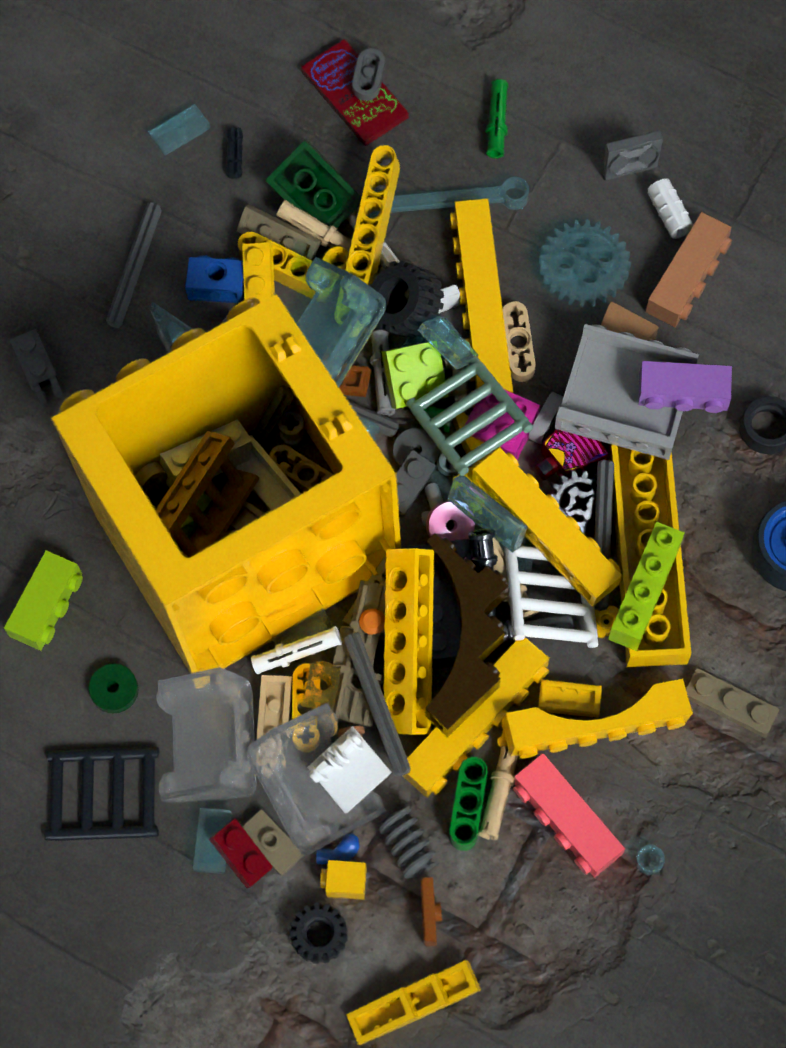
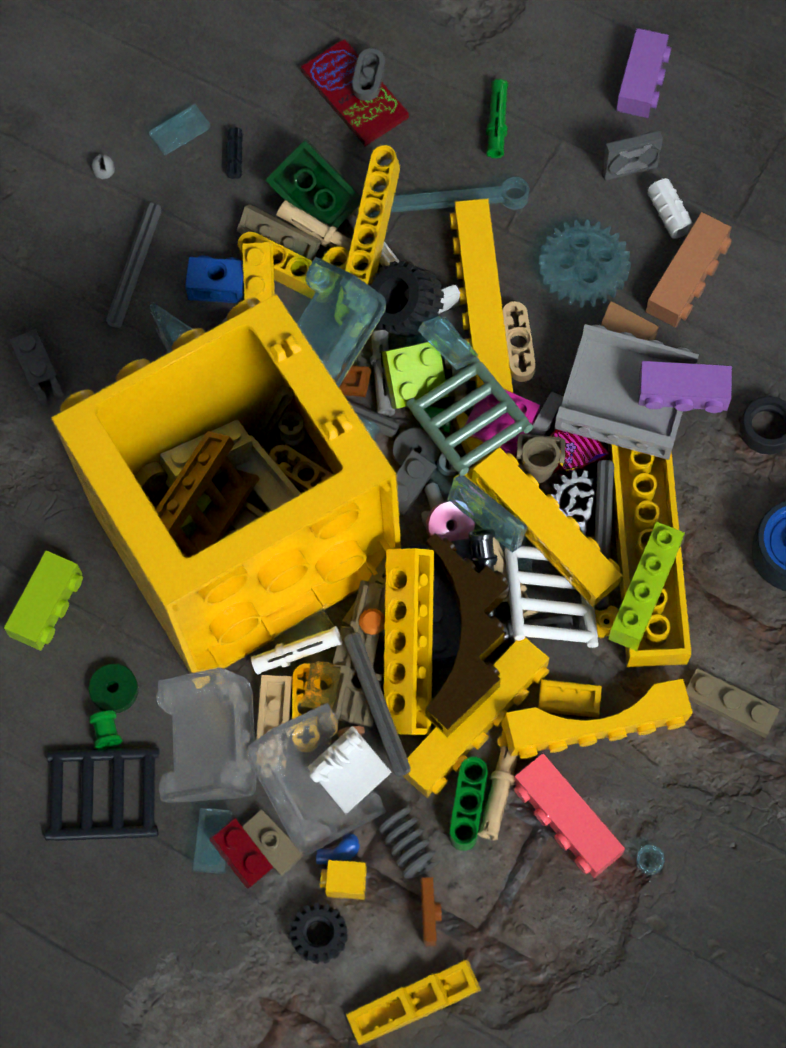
(105, 729): none -> green bush
(109, 165): none -> light grey hinge
(540, 454): none -> dark tan piece
(643, 73): none -> medium lavender brick

